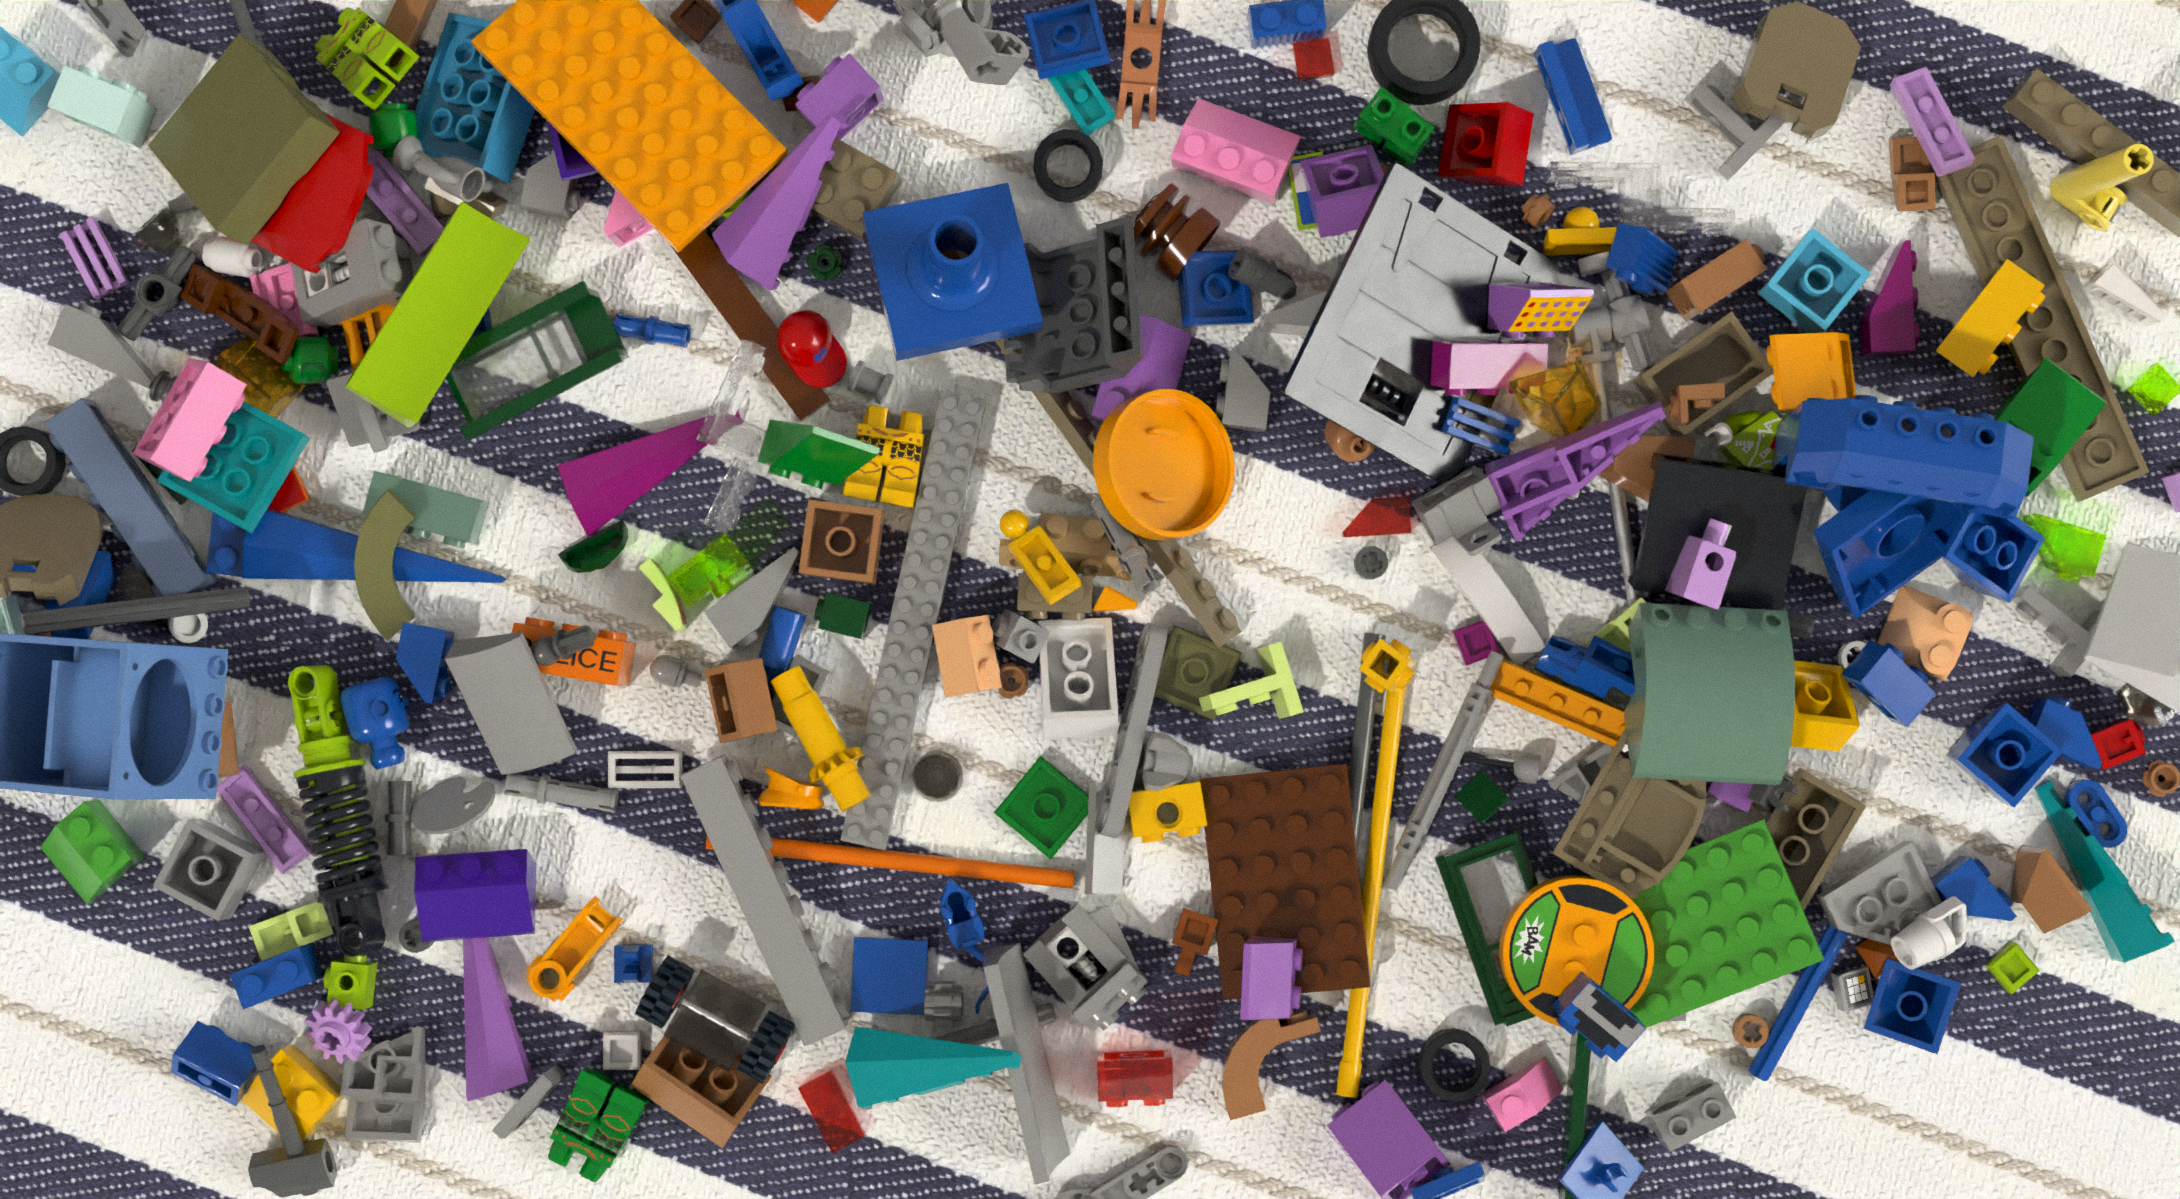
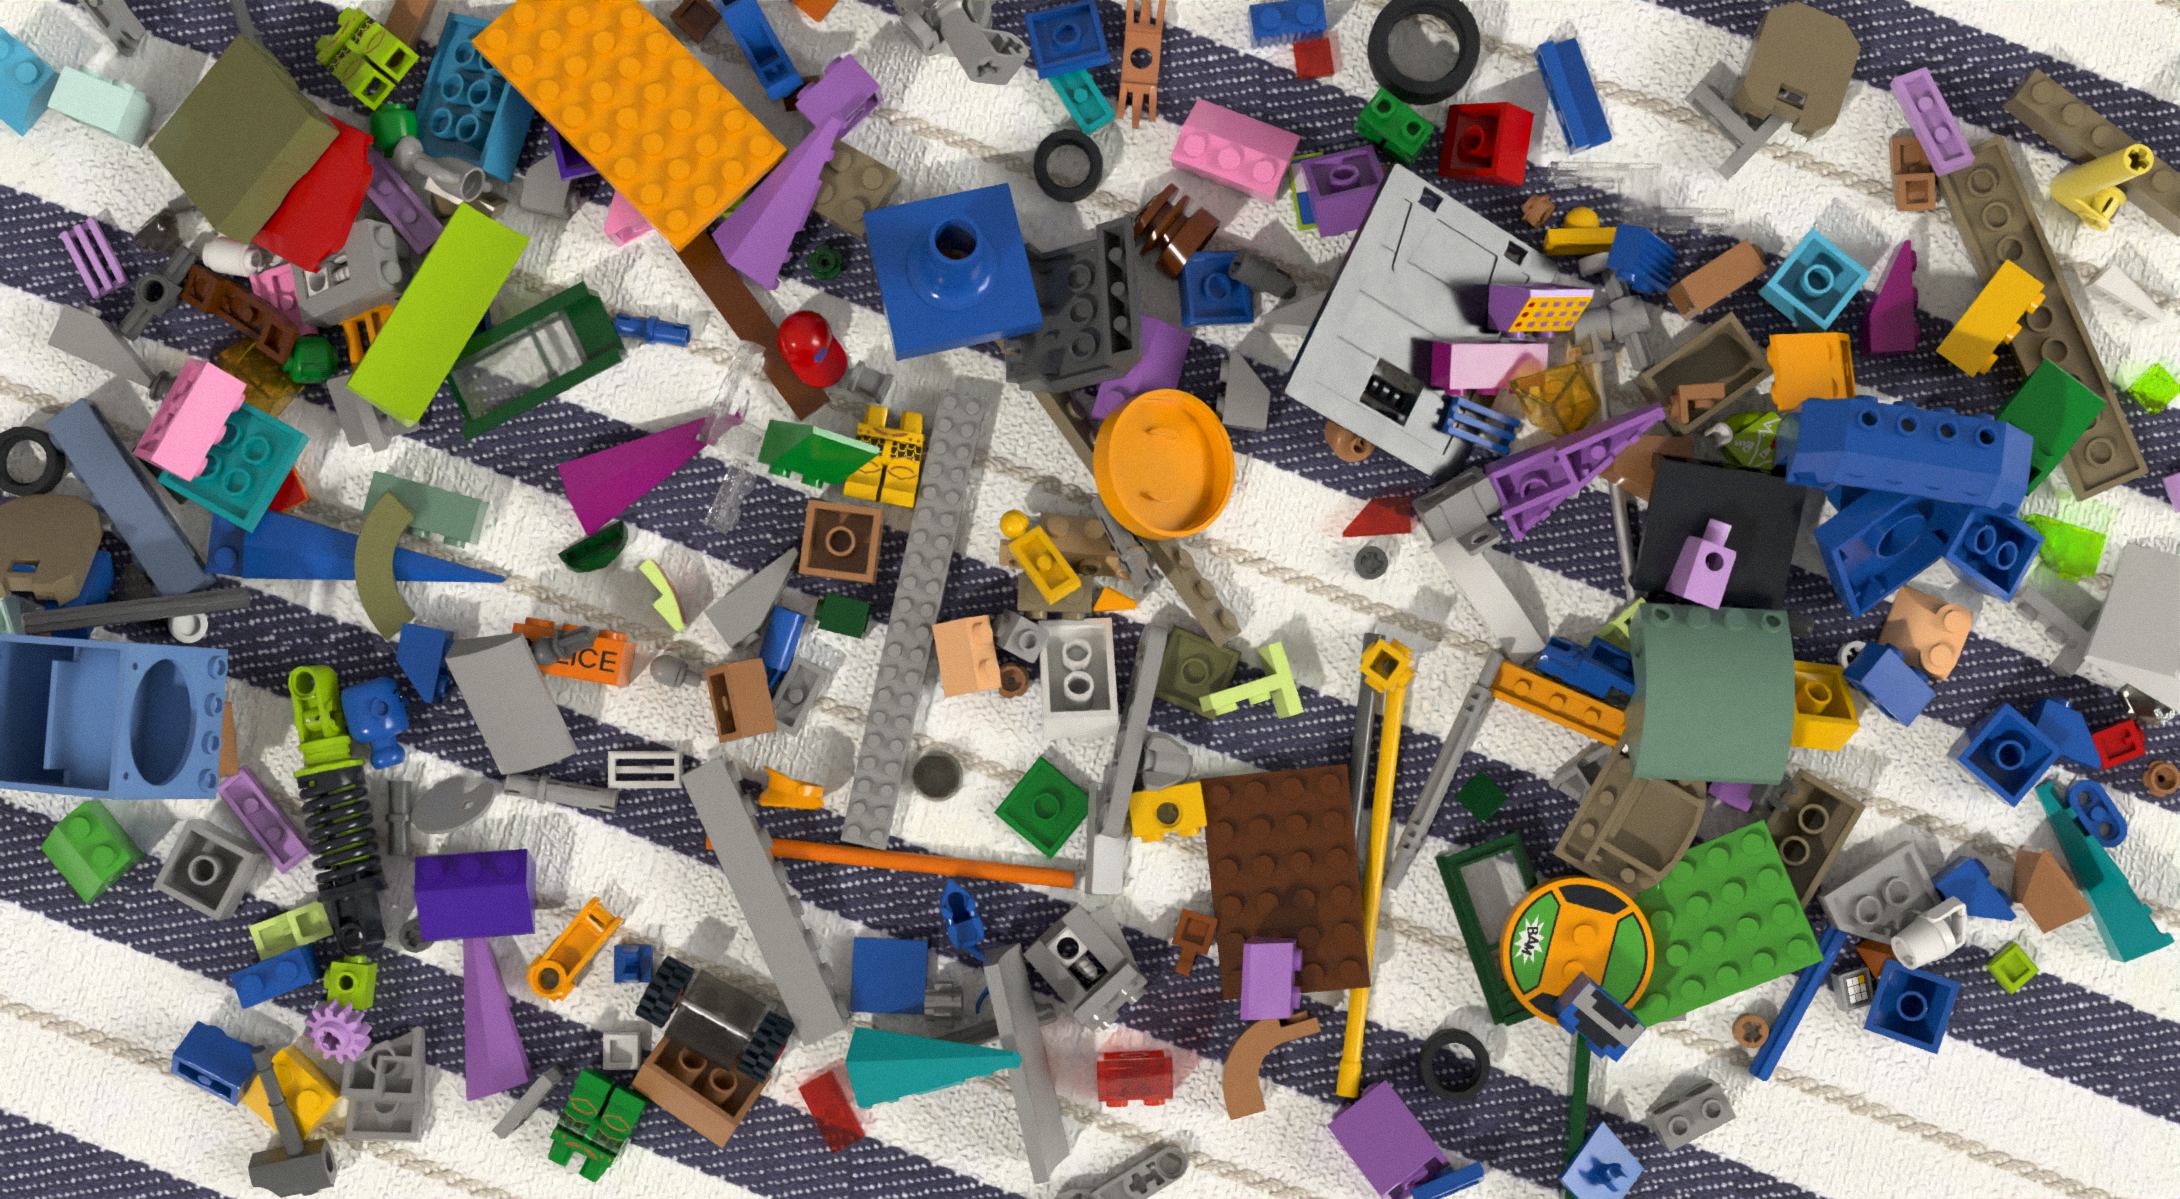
(709, 571): clear neon green brick -> none
(821, 740): yellow gear -> none
(1475, 642): magenta tile -> none
(1522, 1094): bright pink slope -> none
(1524, 767): light grey hinge -> none

